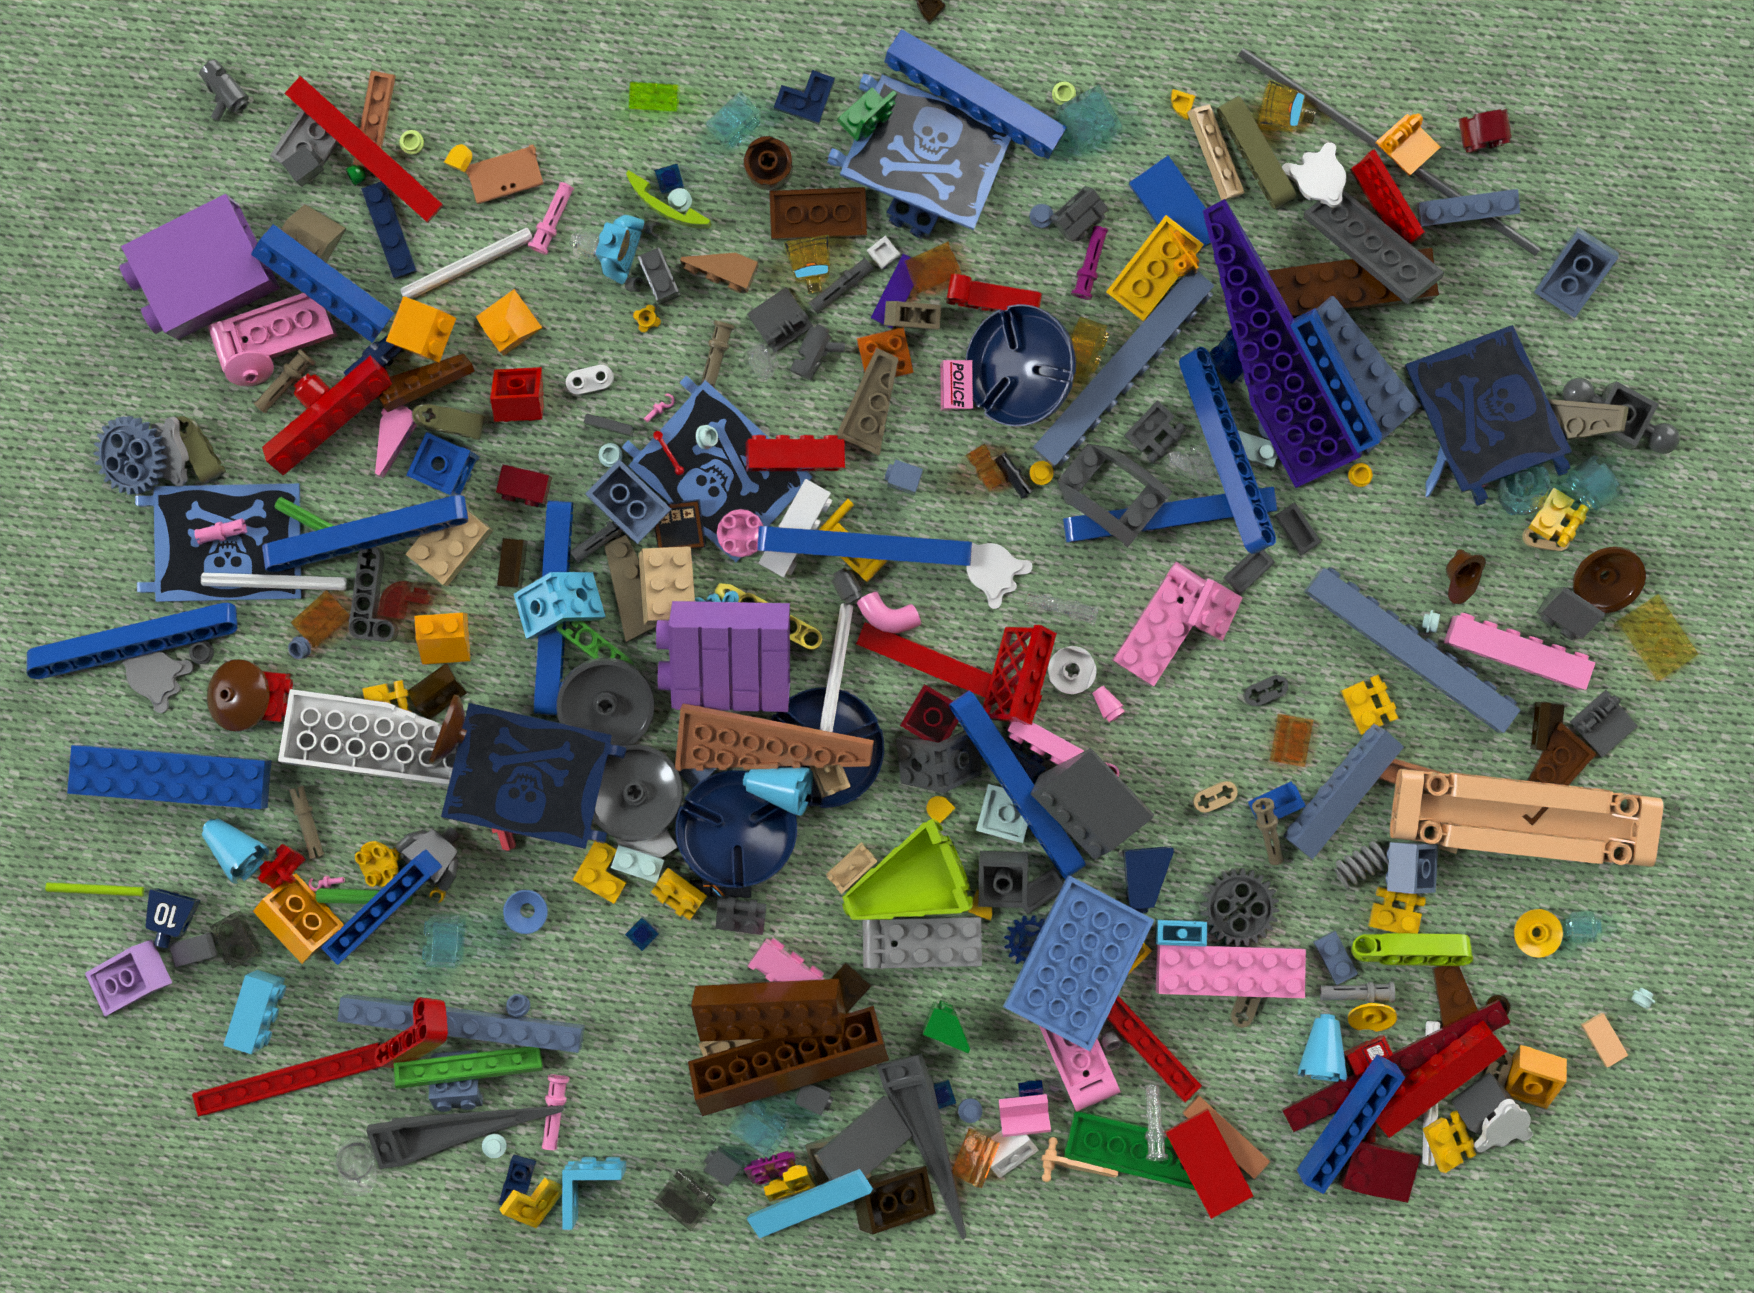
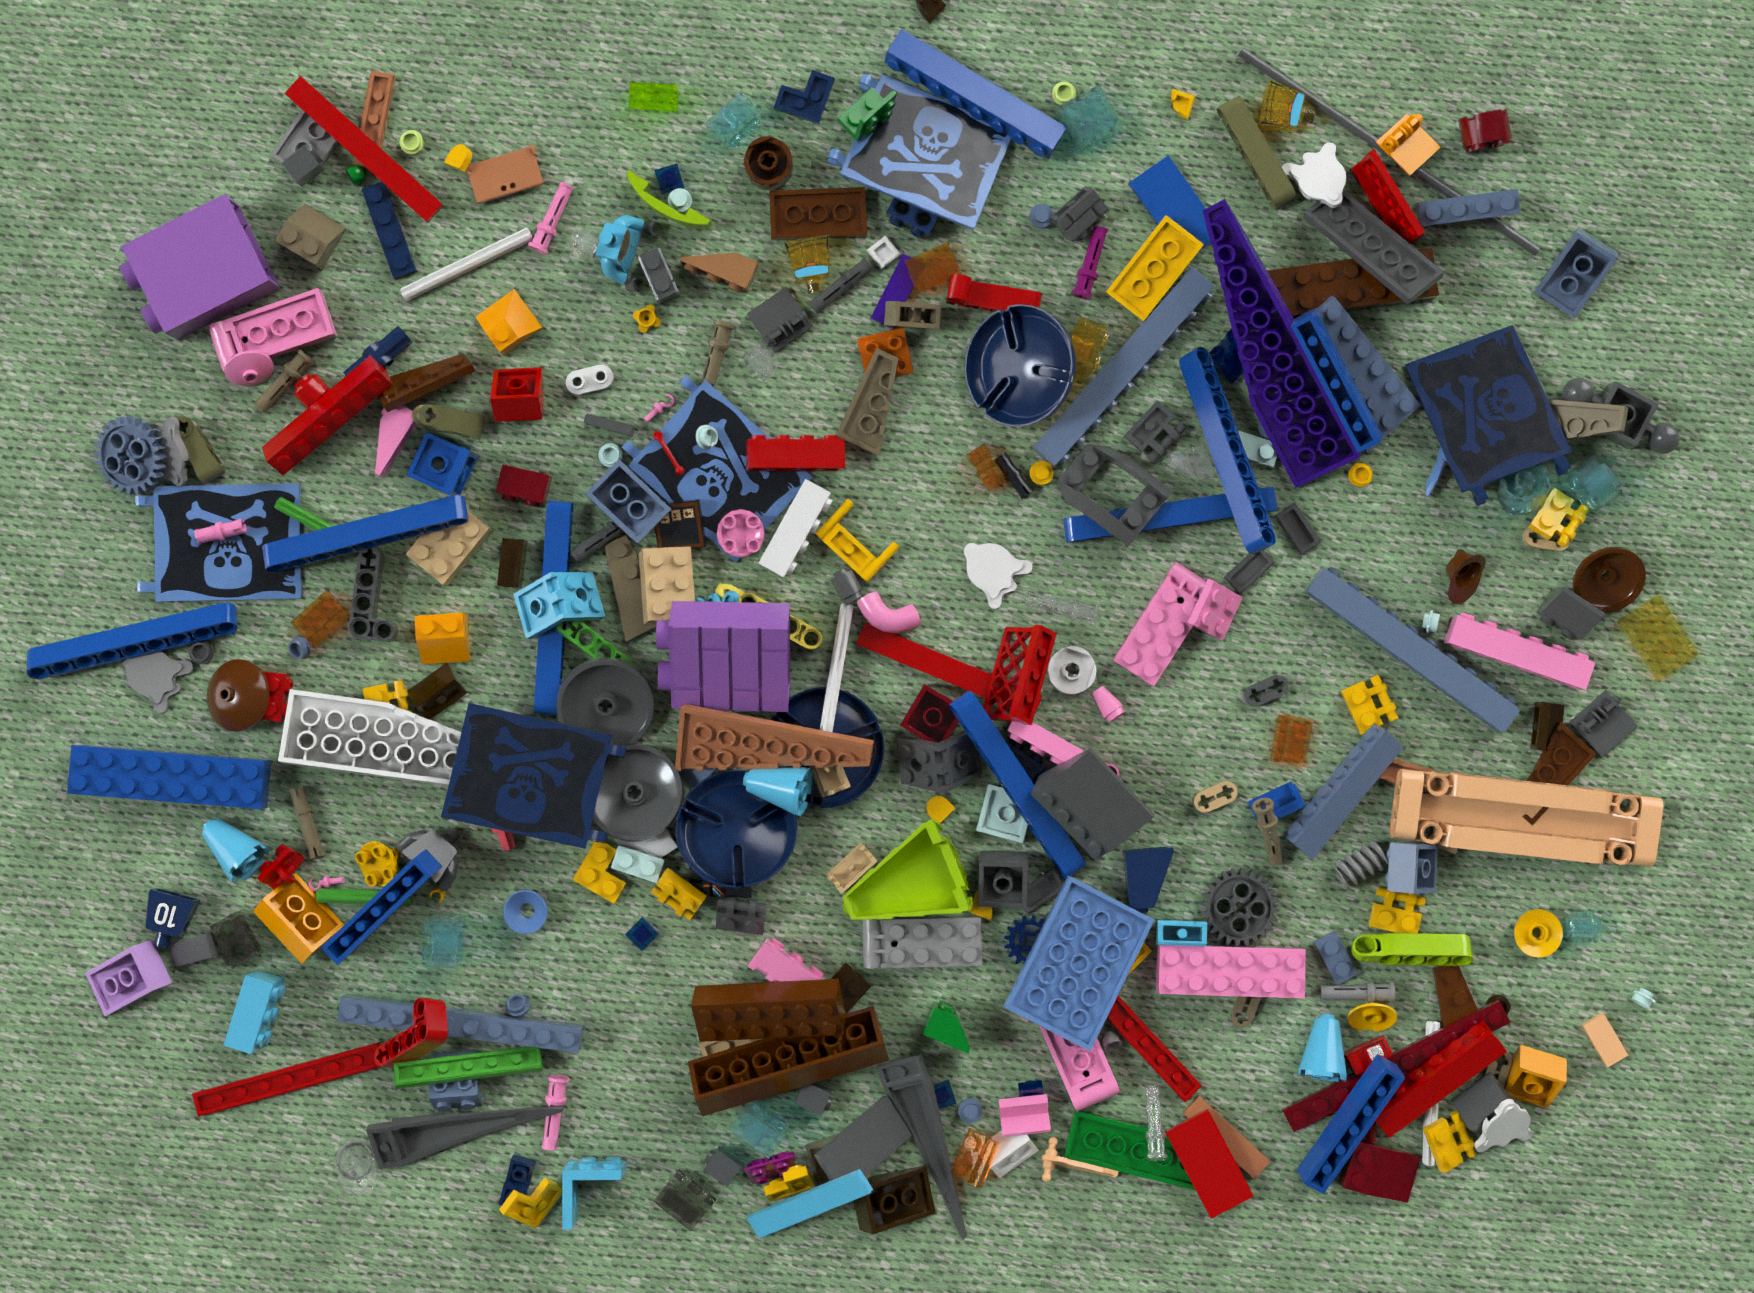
(94, 889): lime bar -> none
(227, 91): dark grey piece -> none
(273, 581): white axle -> none
(322, 283): blue brick -> none
(397, 596): clear red brick -> none
(421, 329): light orange slope -> none
(450, 732): reddish brown dish -> none
(494, 1145): light aqua plate -> none
(814, 346): dark grey piece -> none
(864, 545): blue beam -> none
(903, 477): sand blue brick -> none
(956, 384): bright pink panel -> none
(1188, 260): light orange hinge -> none
(1215, 152): tan tile -> none

